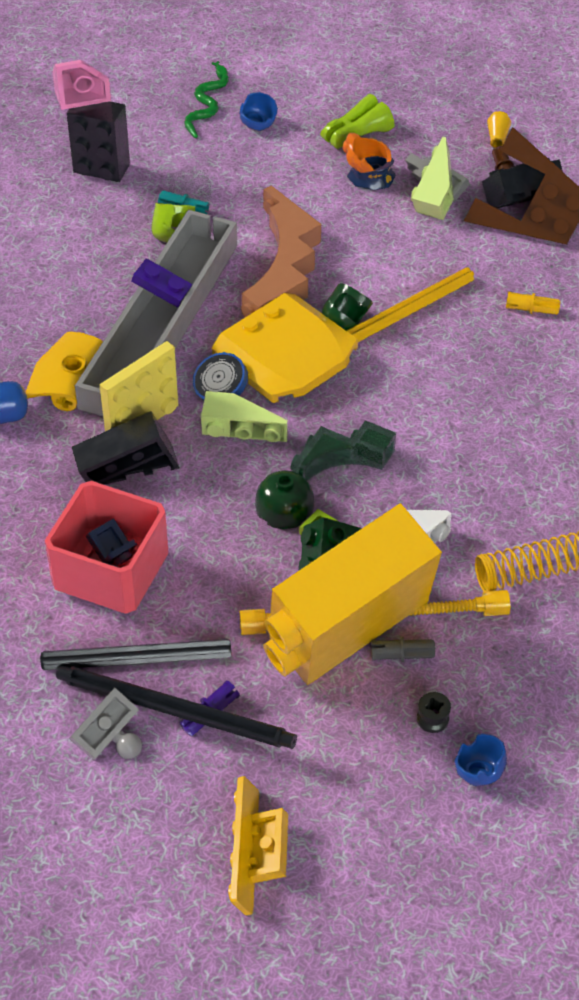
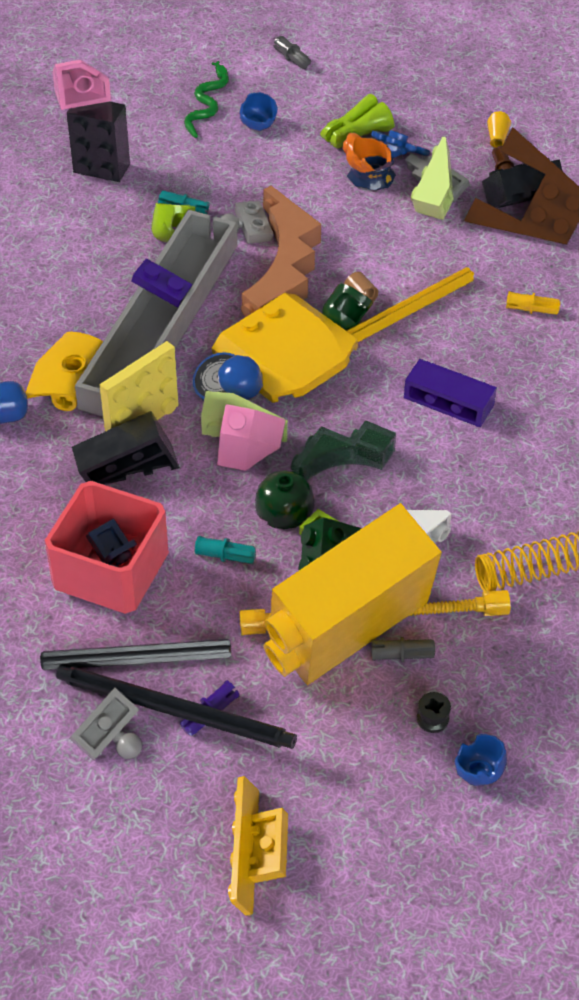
(225, 550): none -> teal axle
(241, 376): none -> blue hair
(248, 437): none -> bright pink slope
(252, 221): none -> light grey plate
(291, 52): none -> dark grey axle
(362, 284): none -> medium nougat beam
(398, 144): none -> blue animal
(450, 392): none -> dark purple brick

